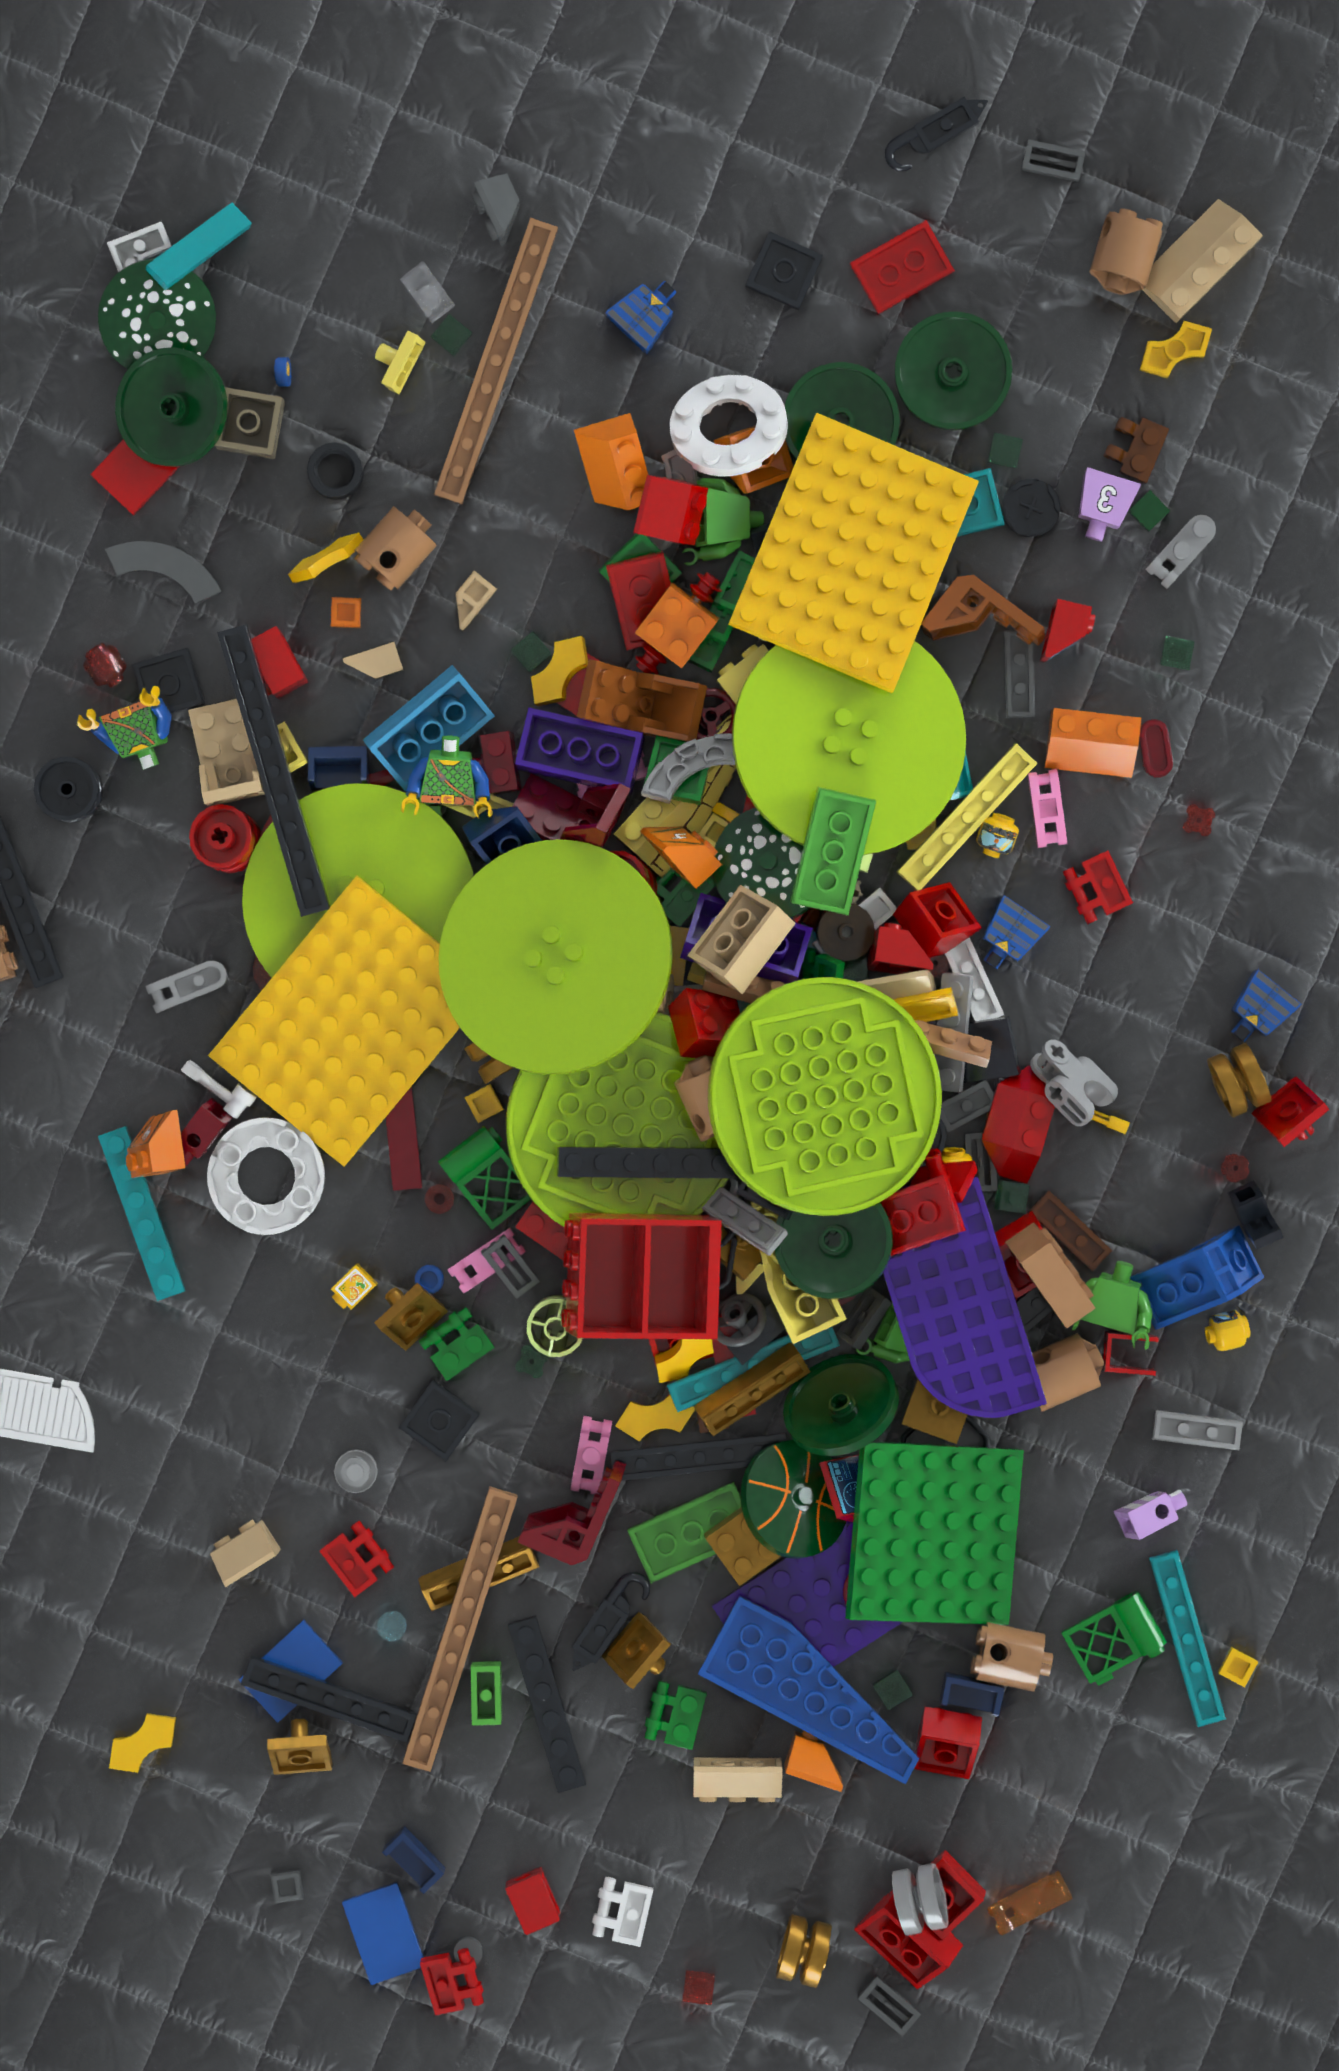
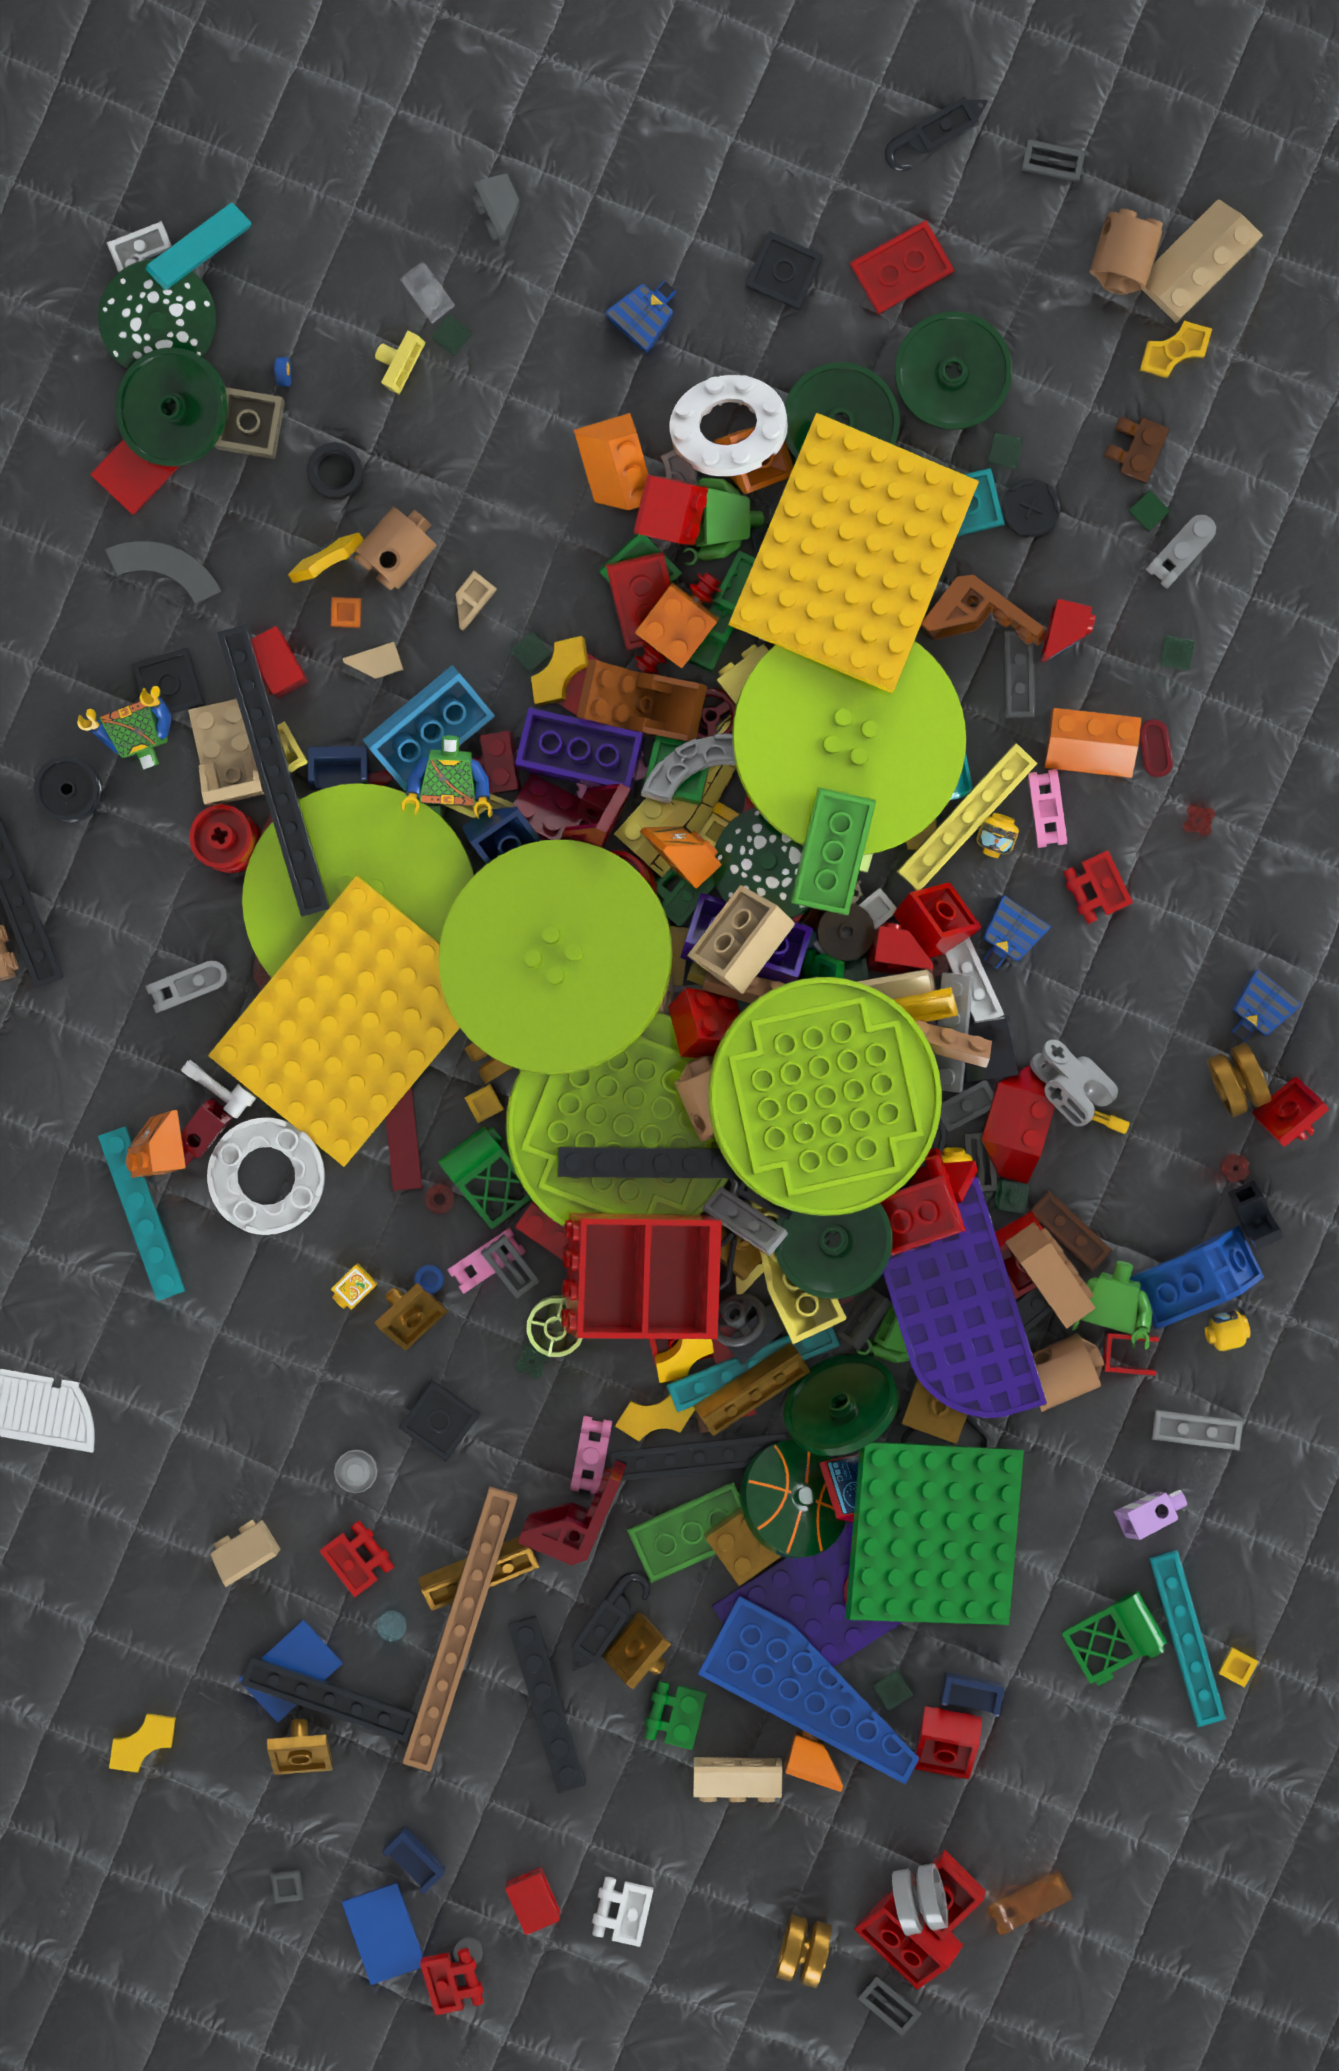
(104, 665): clear red head -> none
(460, 1352): green plate -> none
(486, 1693): bright green brick -> none
(496, 361): medium nougat plate -> none
(698, 1987): clear red plate -> none
(1021, 1658): medium nougat cylinder -> none
(1105, 501): lavender torso -> none

